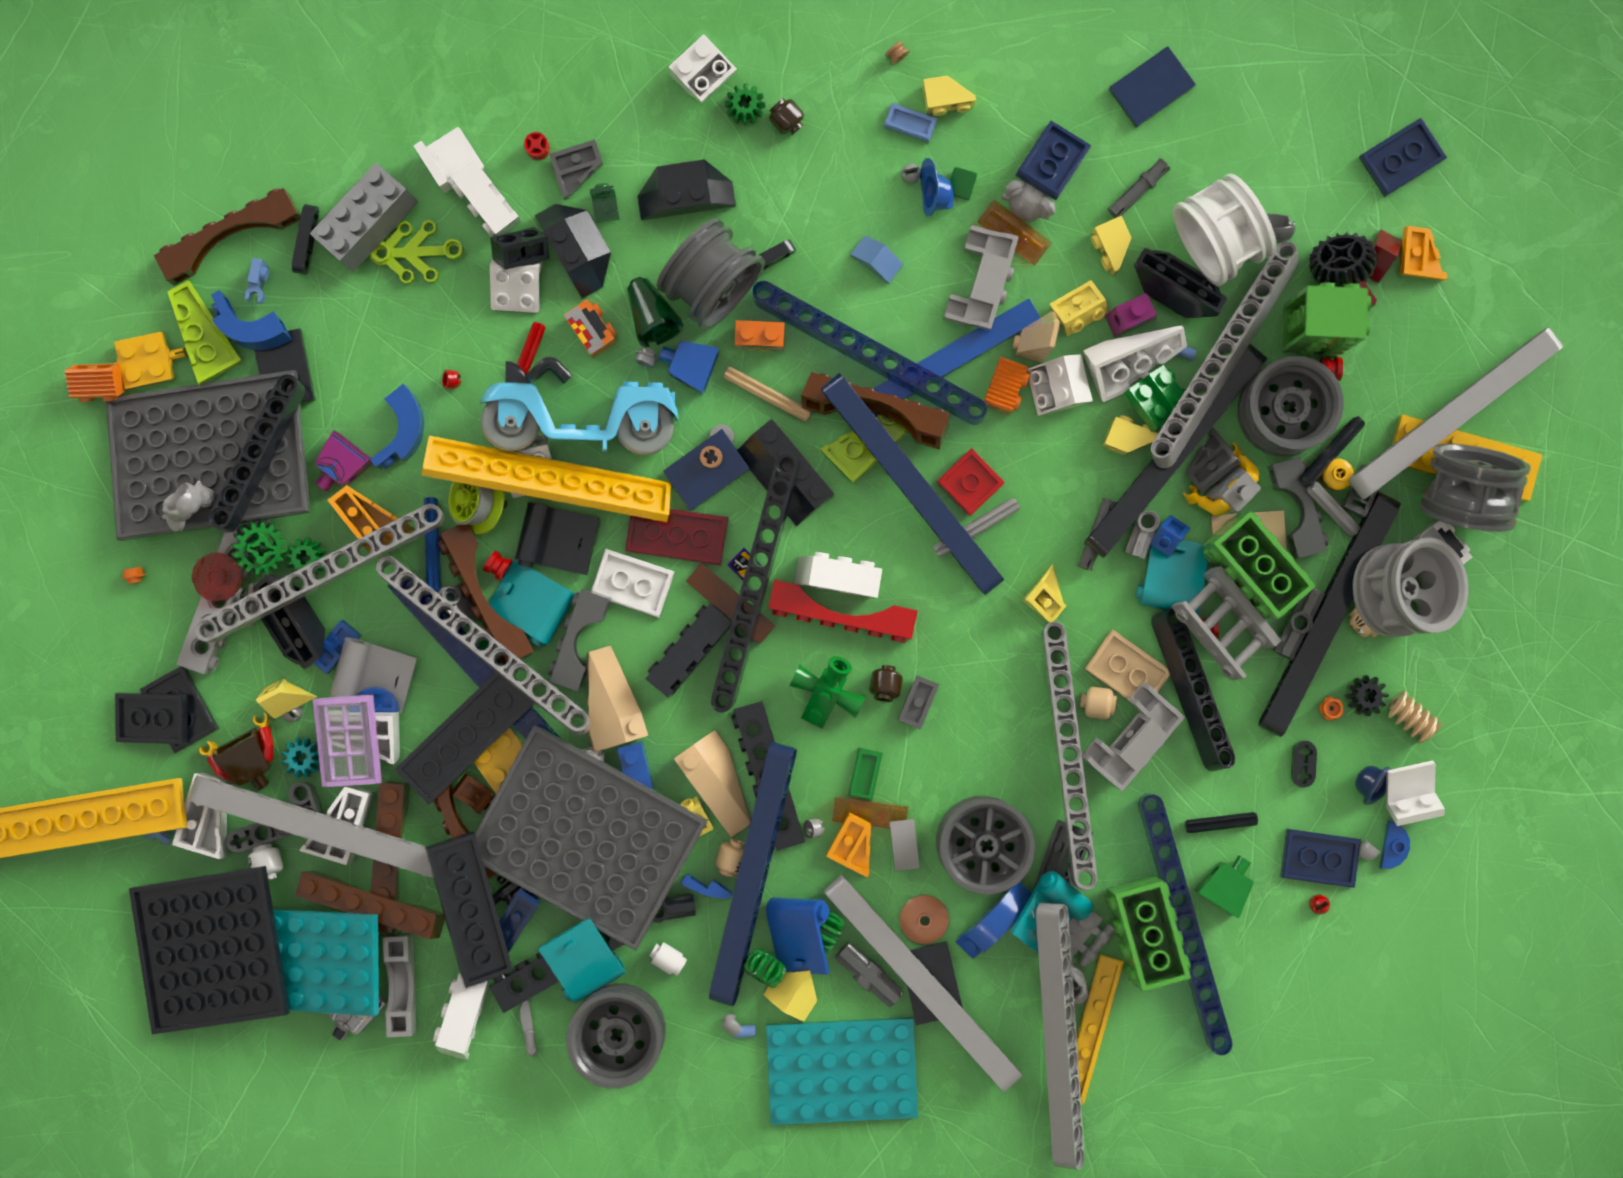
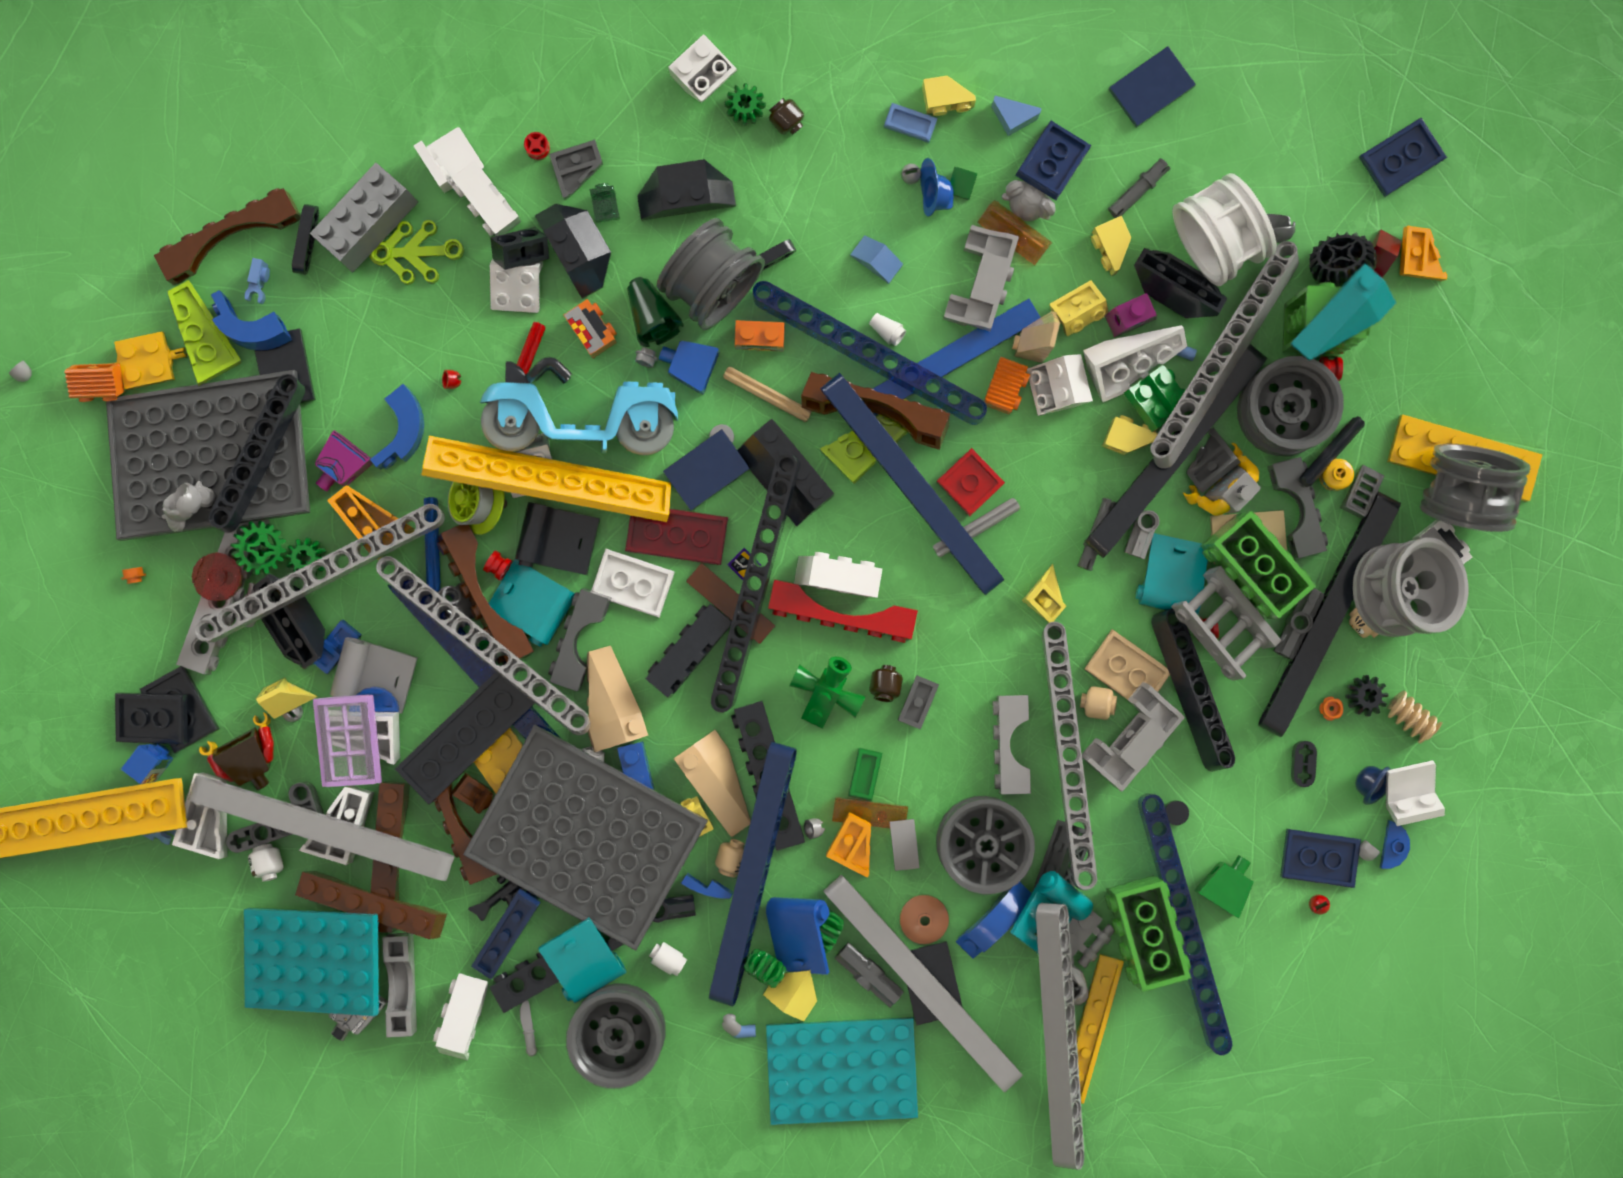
(21, 372): none -> light grey hinge
(147, 763): none -> blue brick
(209, 950): black plate -> none
(305, 766): teal gear -> none
(469, 909): black plate -> none
(718, 453): medium nougat bush -> none
(888, 329): none -> white cone
(897, 53): medium nougat bush -> none
(1010, 713): none -> light grey arch
(1014, 114): none -> medium blue slope
(1169, 535): blue bracket -> none
(1177, 812): none -> black tile
(1221, 822): black axle -> none
(1333, 509): light grey axle -> none
(1351, 310): none -> teal wedge
(1455, 413): light grey beam -> none

